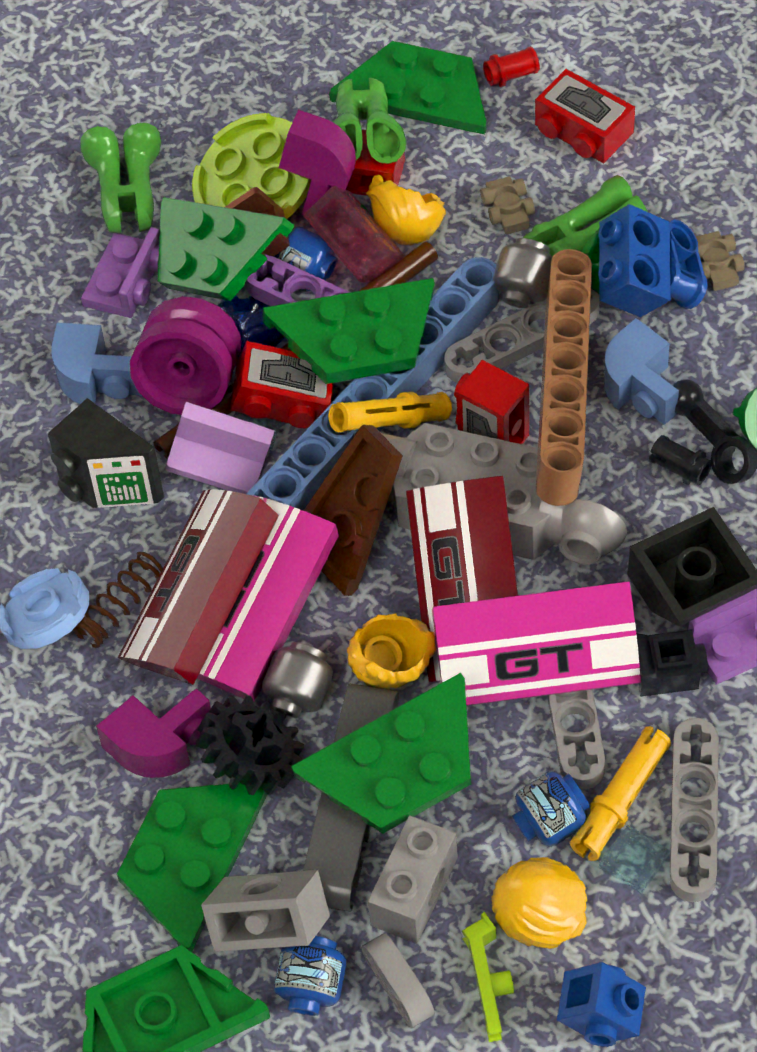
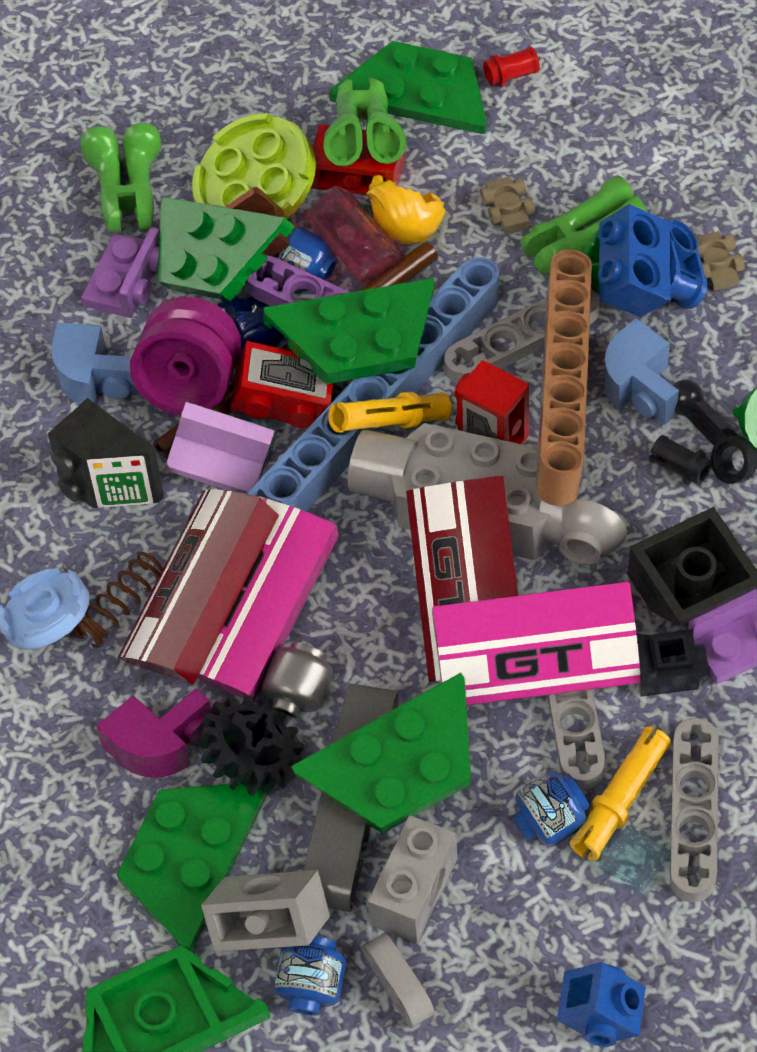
(318, 152): magenta brick -> none
(355, 501): reddish brown wing -> none
(390, 651): yellow hair -> none
(489, 984): lime piece -> none
(523, 272): flat silver head -> none
(540, 903): yellow hair -> none
(584, 116): red brick -> none

